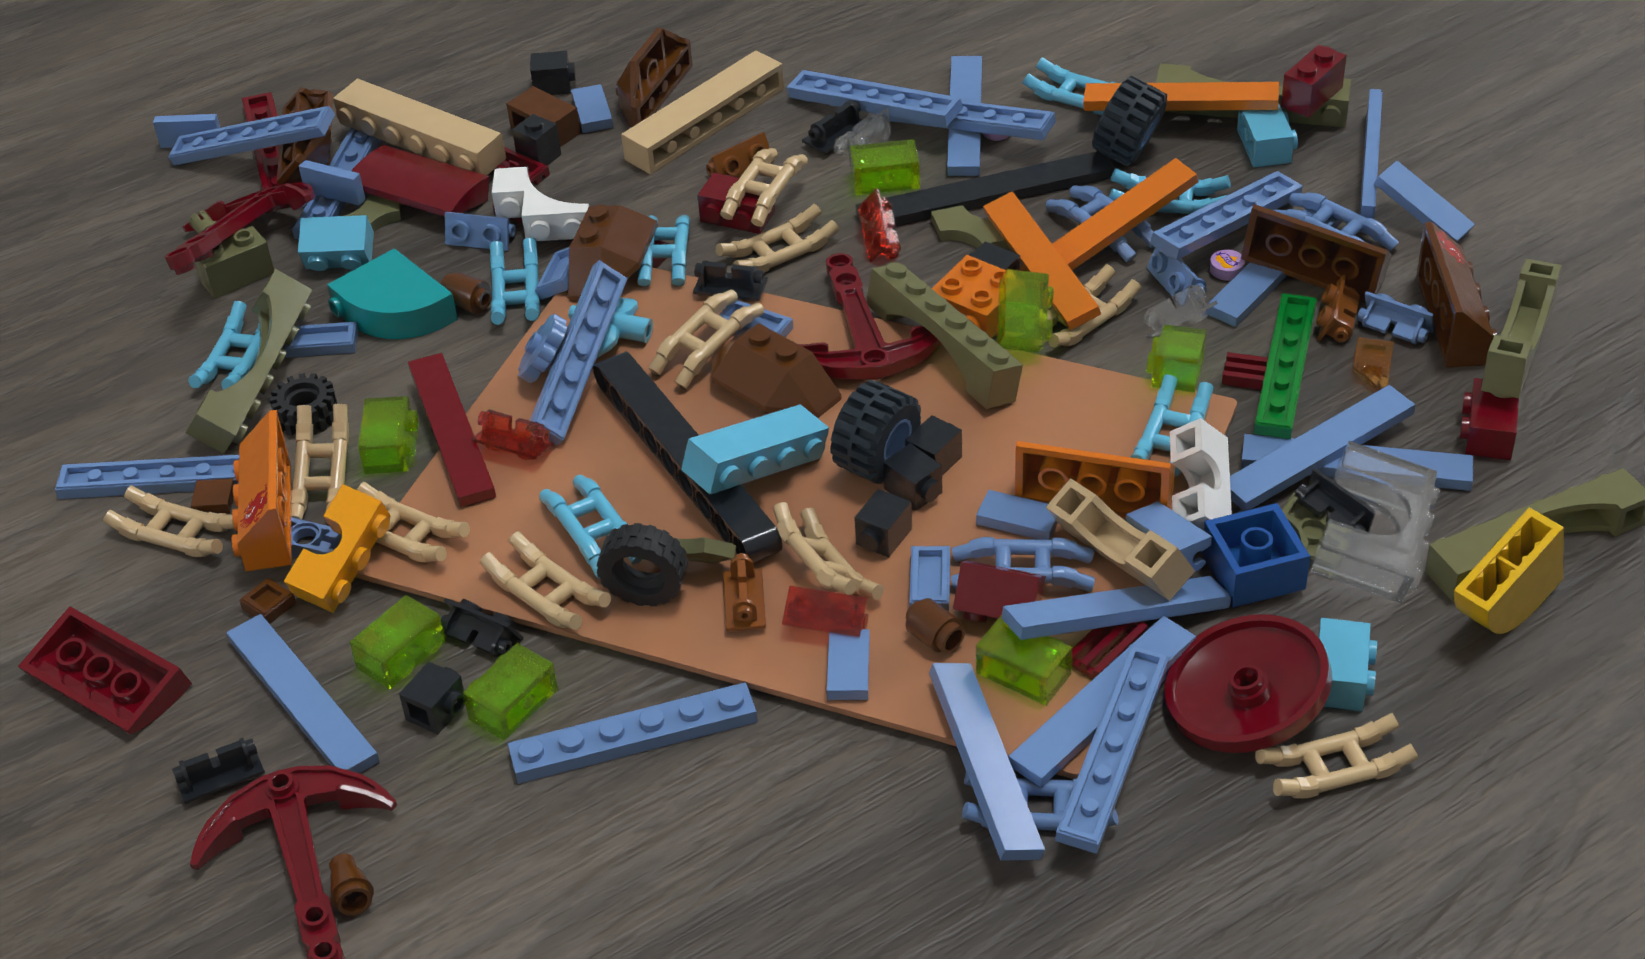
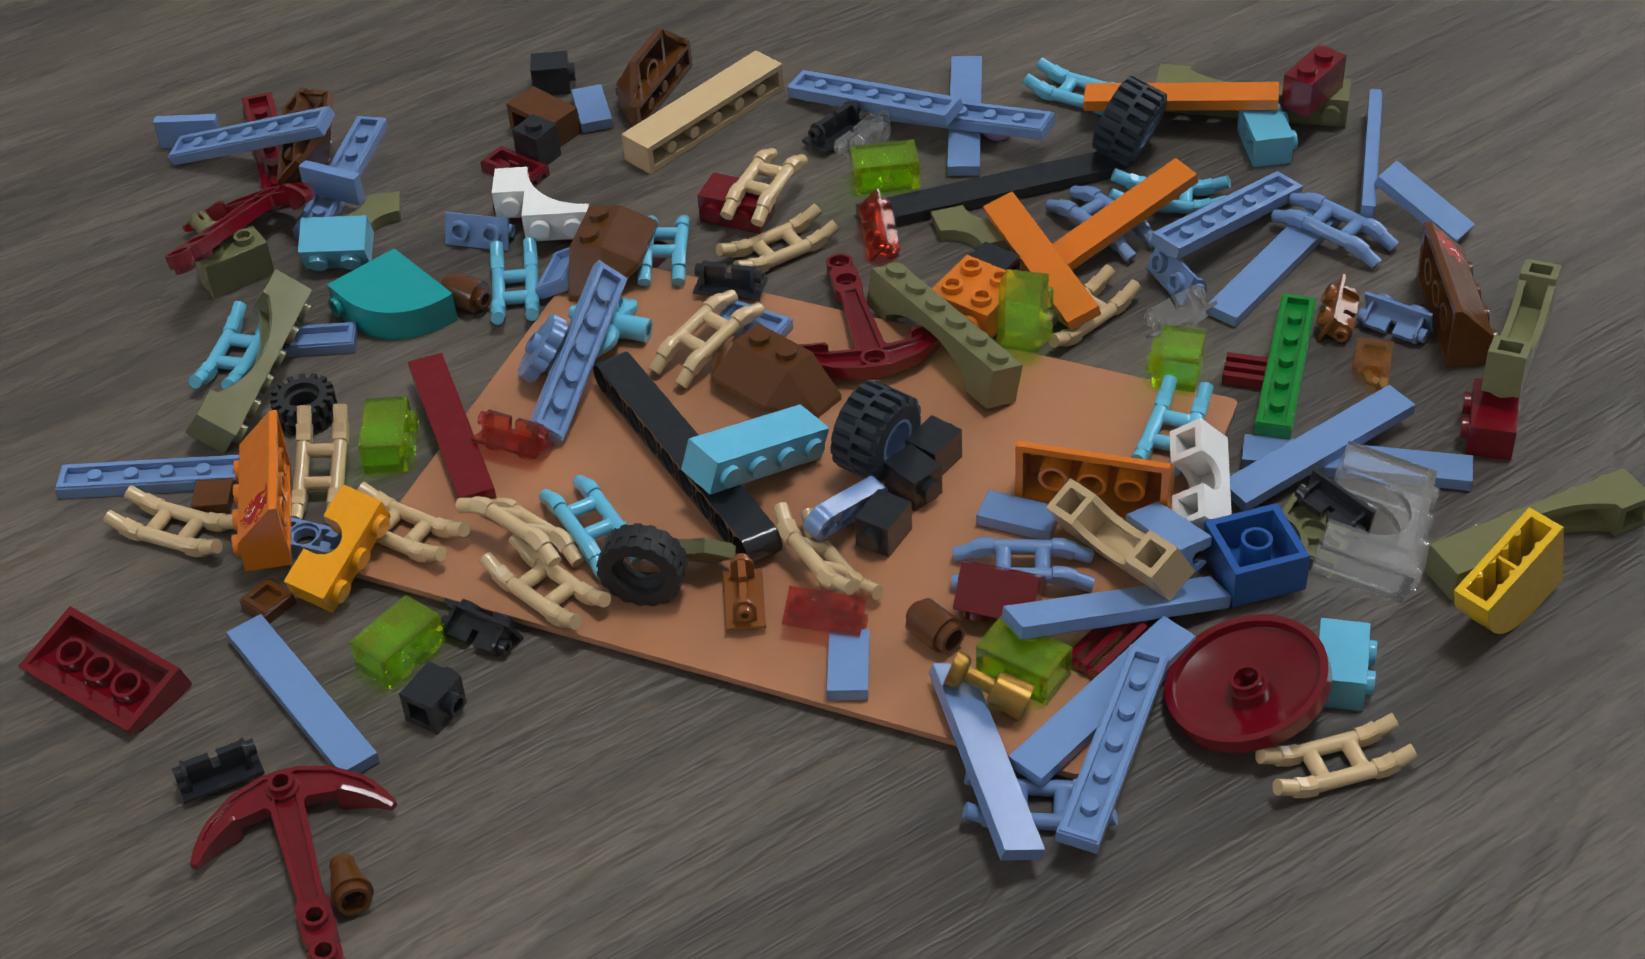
(419, 127): tan brick -> none
(421, 181): dark red slope -> none
(510, 691): clear neon green brick -> none
(527, 526): none -> tan piece
(632, 732): medium blue plate -> none
(738, 157): dark orange hinge -> none
(840, 509): none -> medium blue beam
(930, 574): medium blue tile -> none
(1005, 692): none -> pearl gold piece
(1226, 264): lavender tile -> none
(1313, 252): reddish brown slope -> none

